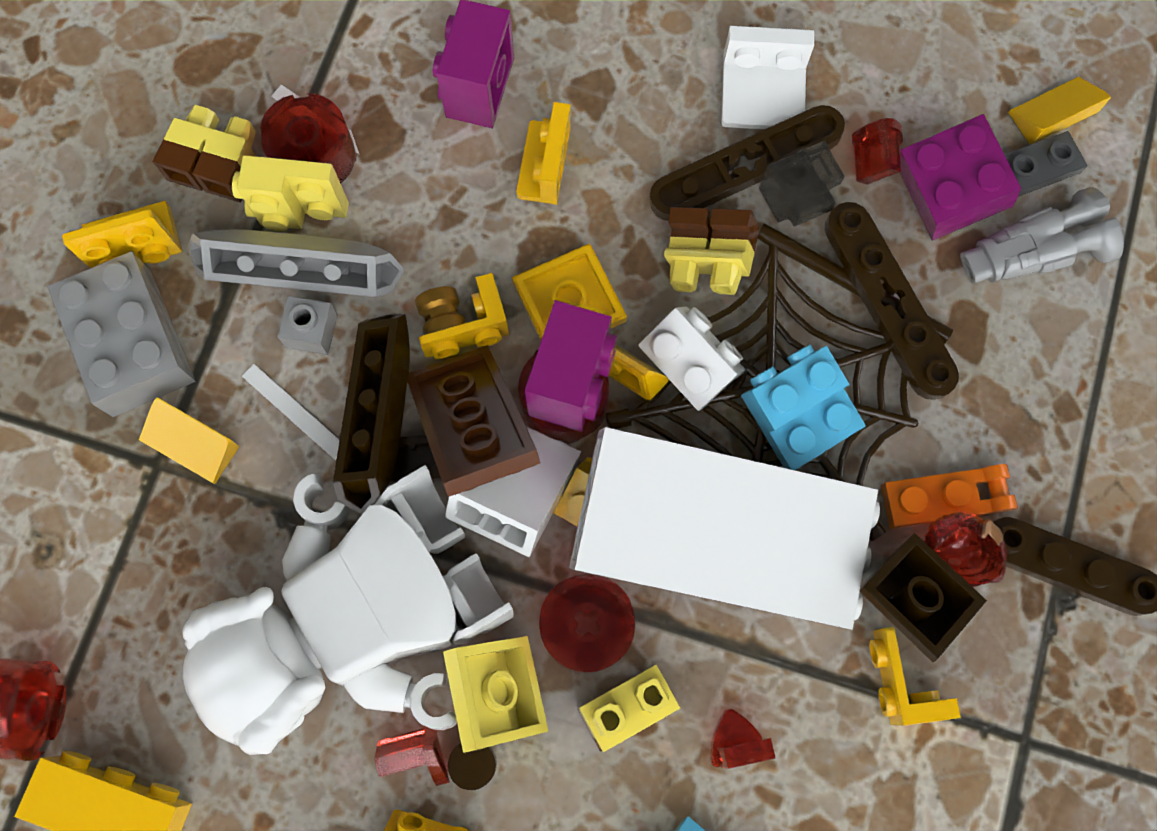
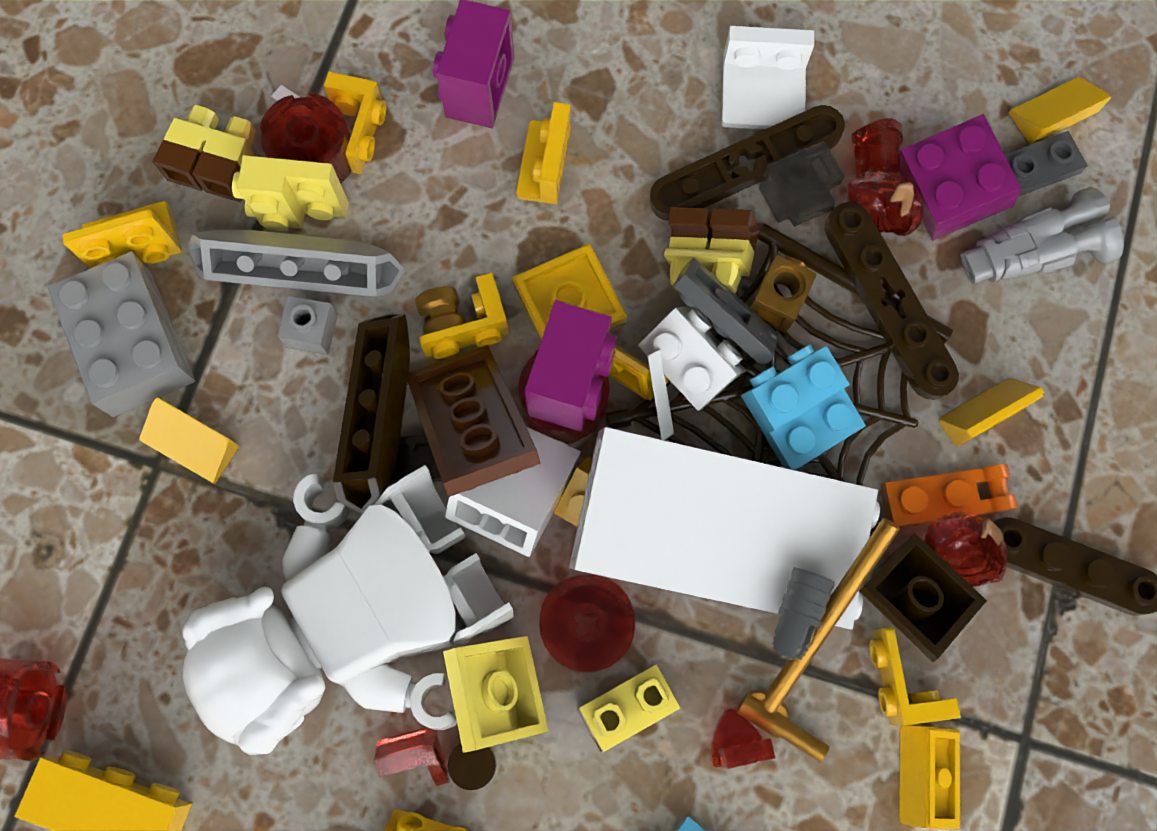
(293, 410): white sticker -> none
(363, 98): none -> yellow bracket
(660, 394): none -> white sticker
(726, 311): none -> dark grey hinge
(767, 707): none -> pearl gold bar
(778, 310): none -> pearl gold brick
(801, 612): none -> dark grey hinge
(889, 200): none -> clear red hair
(929, 777): none -> yellow slope
(988, 409): none -> yellow slope

